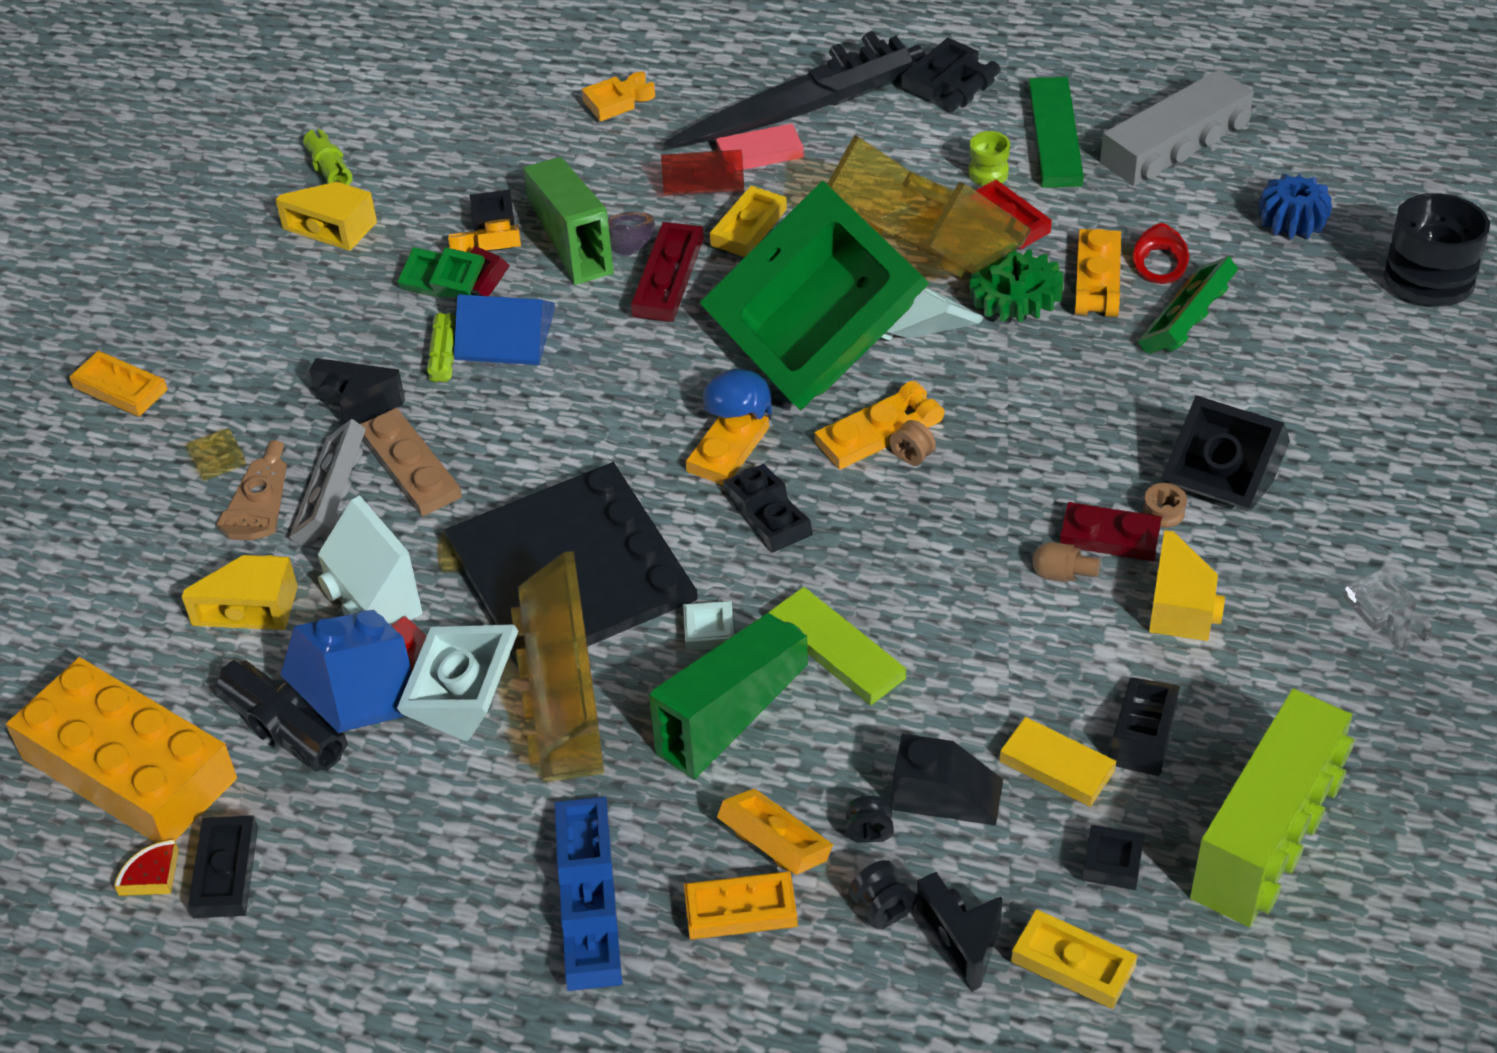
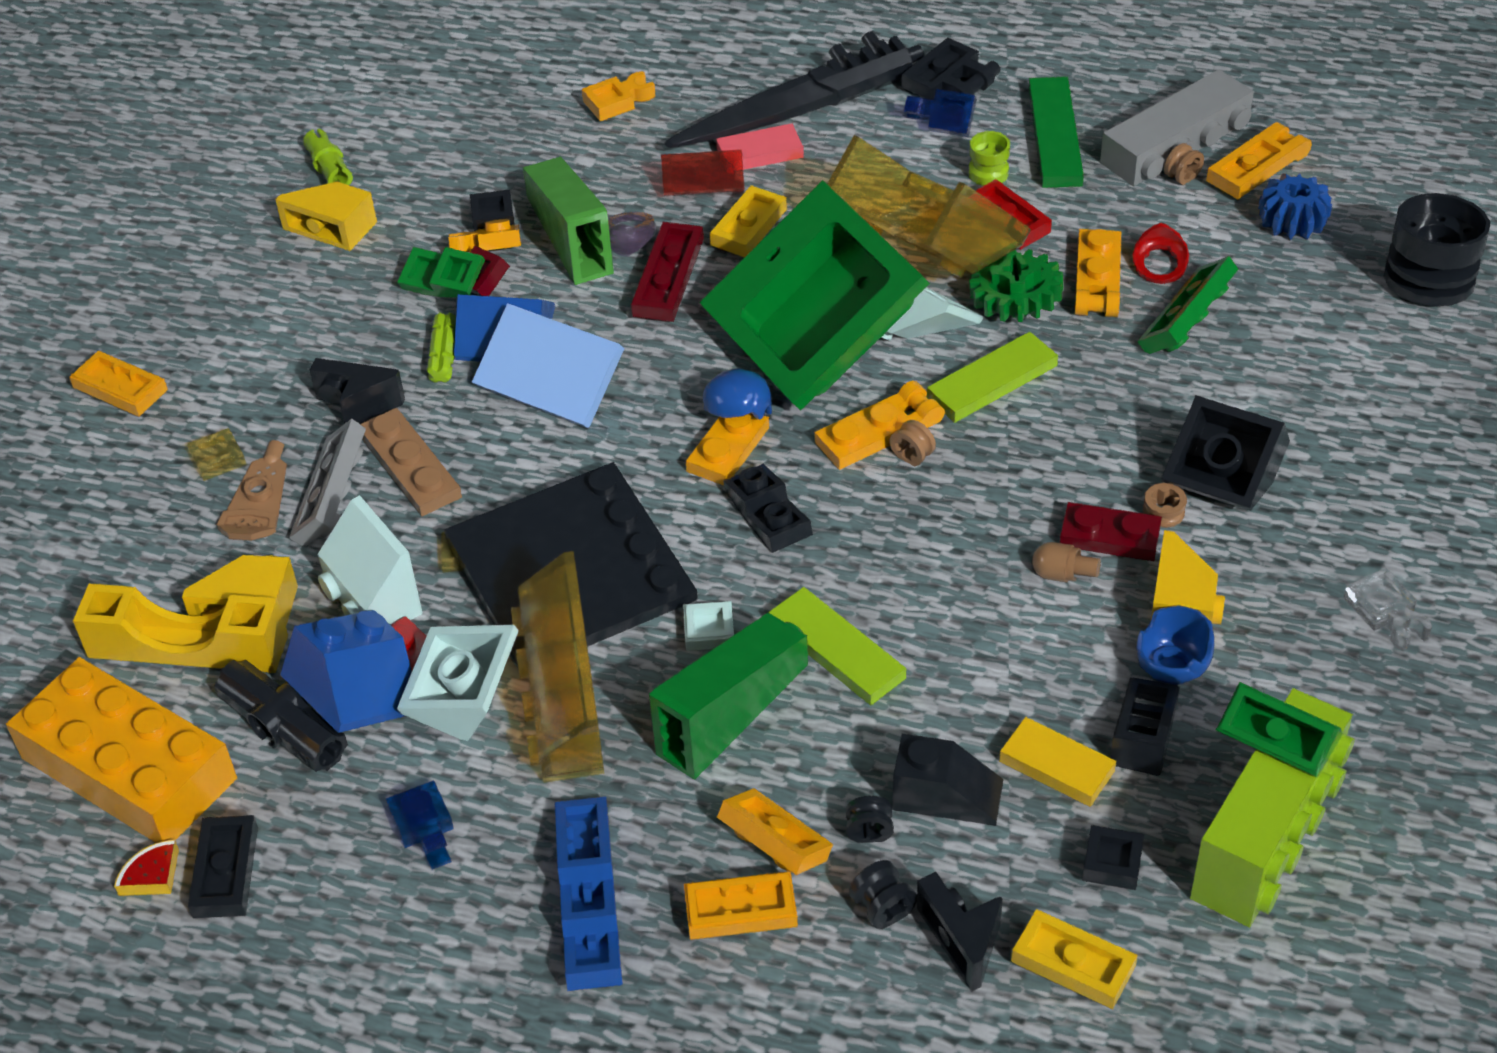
(128, 627): none -> yellow arch
(422, 819): none -> clear blue plate
(548, 365): none -> light blue tile
(947, 113): none -> clear blue plate
(992, 376): none -> lime tile
(1176, 645): none -> blue hair
(1184, 163): none -> medium nougat bush
(1257, 160): none -> light orange plate
(1279, 729): none -> green slope

